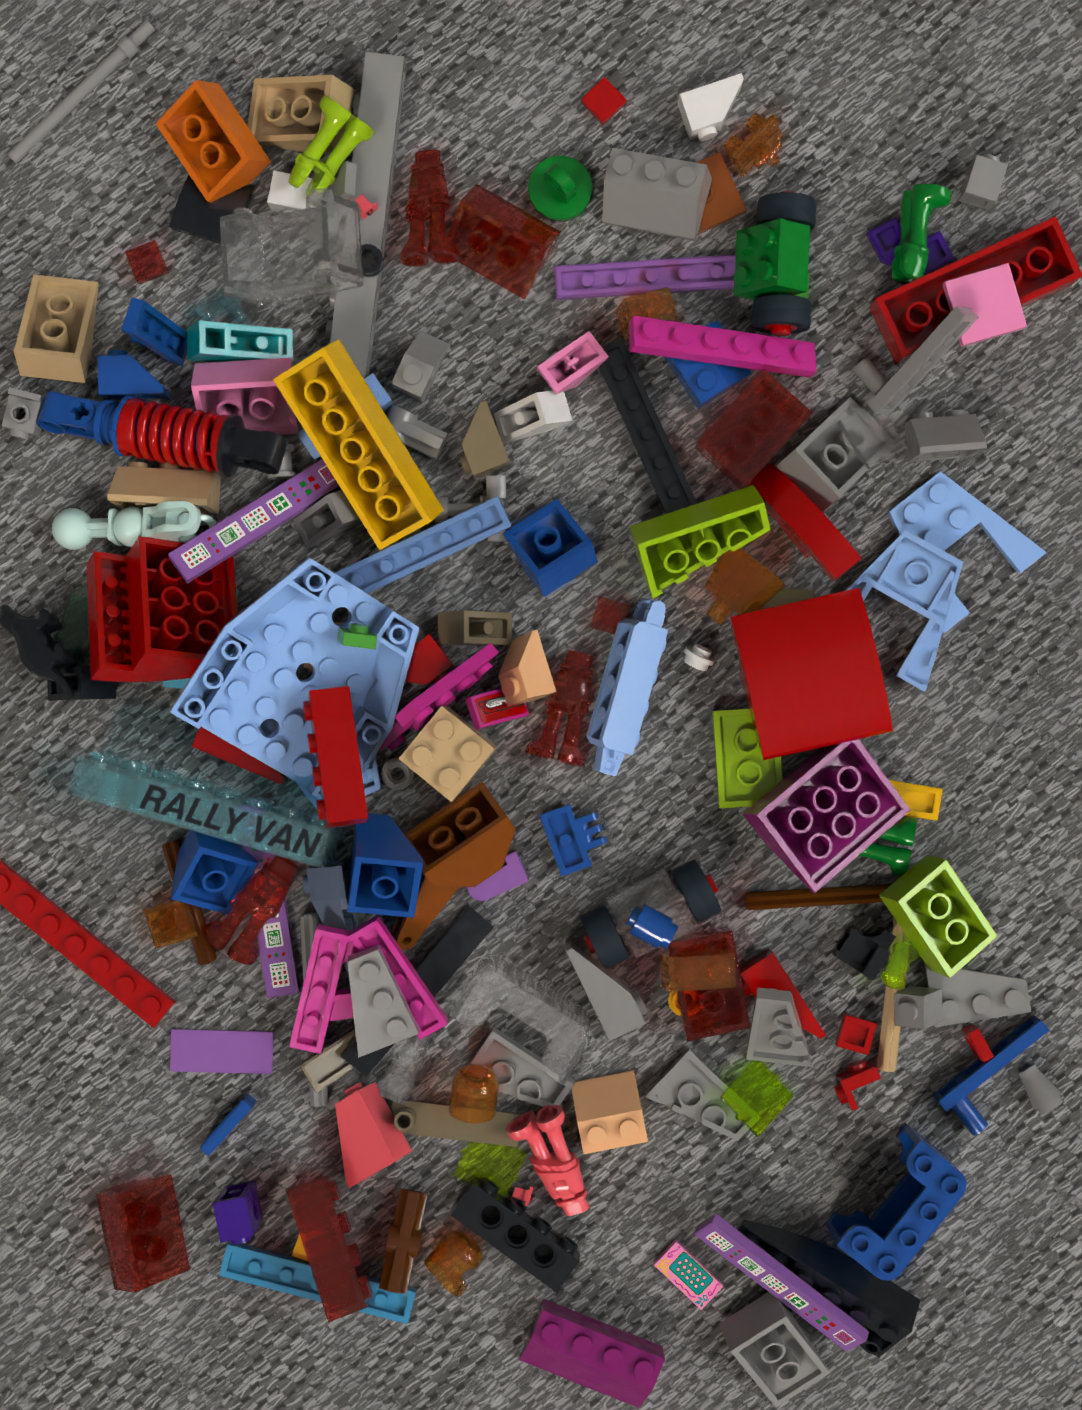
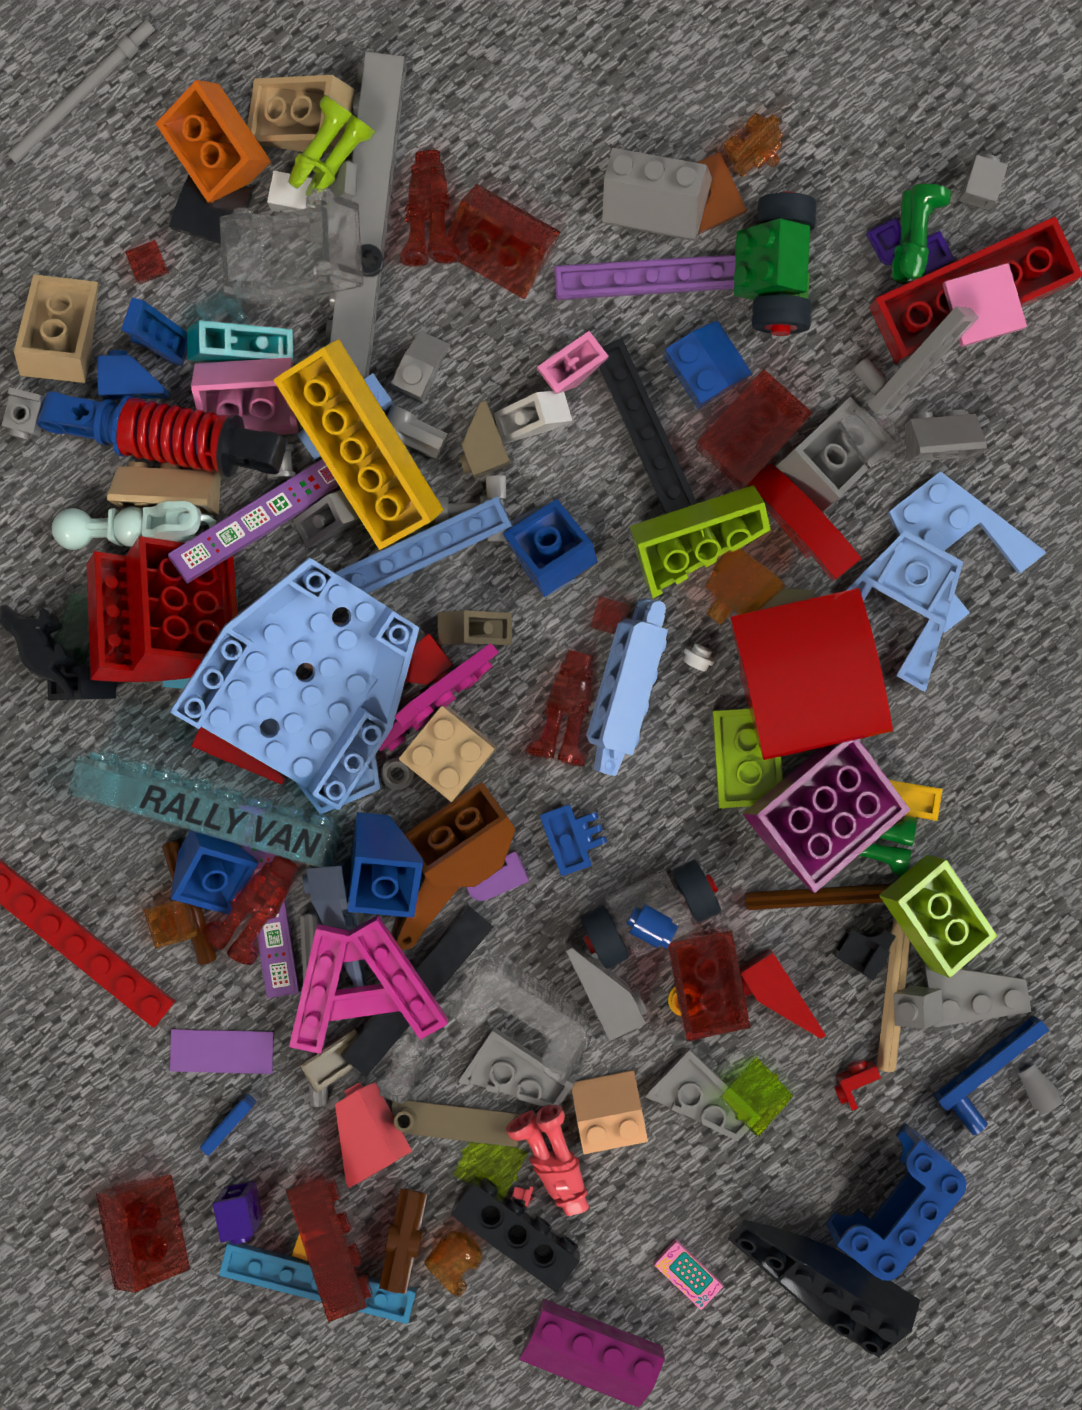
(337, 757): red brick -> none
(357, 636): bright green plate -> none
(365, 206): coral piece -> none
(377, 1003): light grey wing -> none
(474, 1094): clear orange helmet -> none
(492, 709): slope -> none
(526, 671): light nougat slope -> none
(560, 188): green tile -> none
(603, 101): red tile -> none
(653, 304): clear orange torso -> none
(697, 970): clear orange brick -> none
(708, 107): white slope -> none
(721, 346): dark pink plate -> none
(773, 1348): light grey slope -> none
(777, 1030): light grey wing -> none
(781, 1282): medium lavender tile -> none
(855, 1034): red plate -> none
(894, 971): clear neon green piece -> none
(977, 1042): red tile -> none

